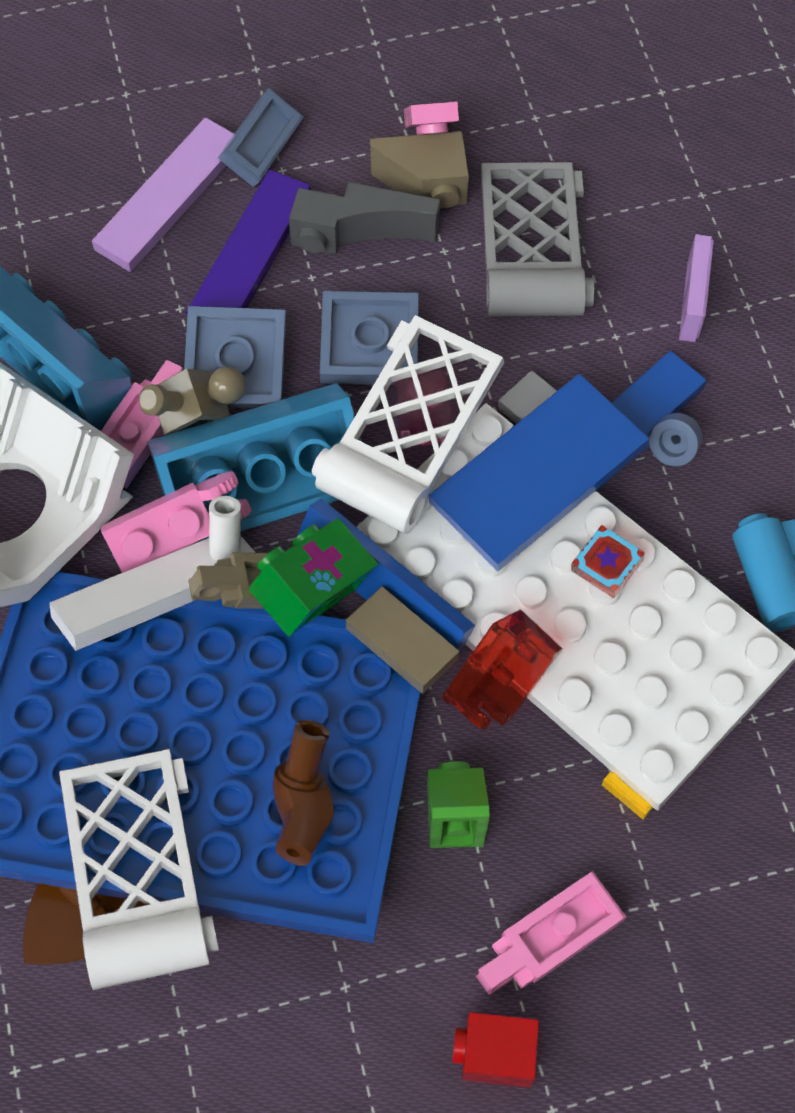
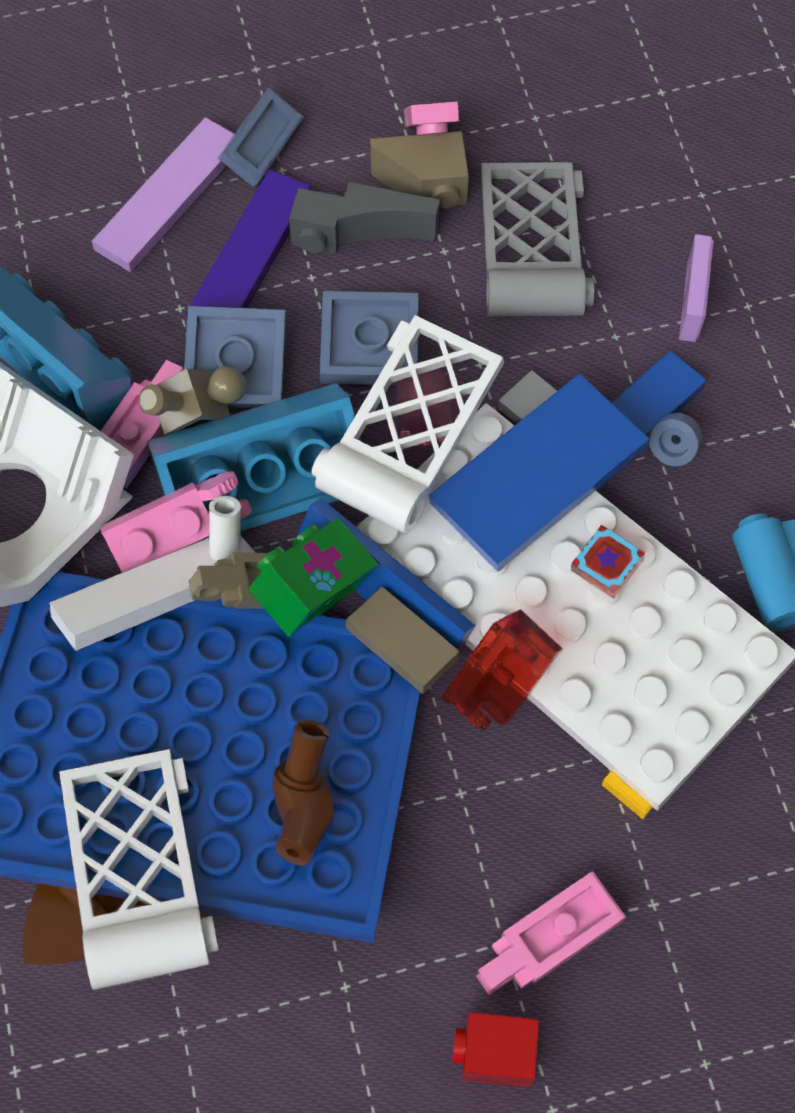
(457, 806): bright green slope -> none

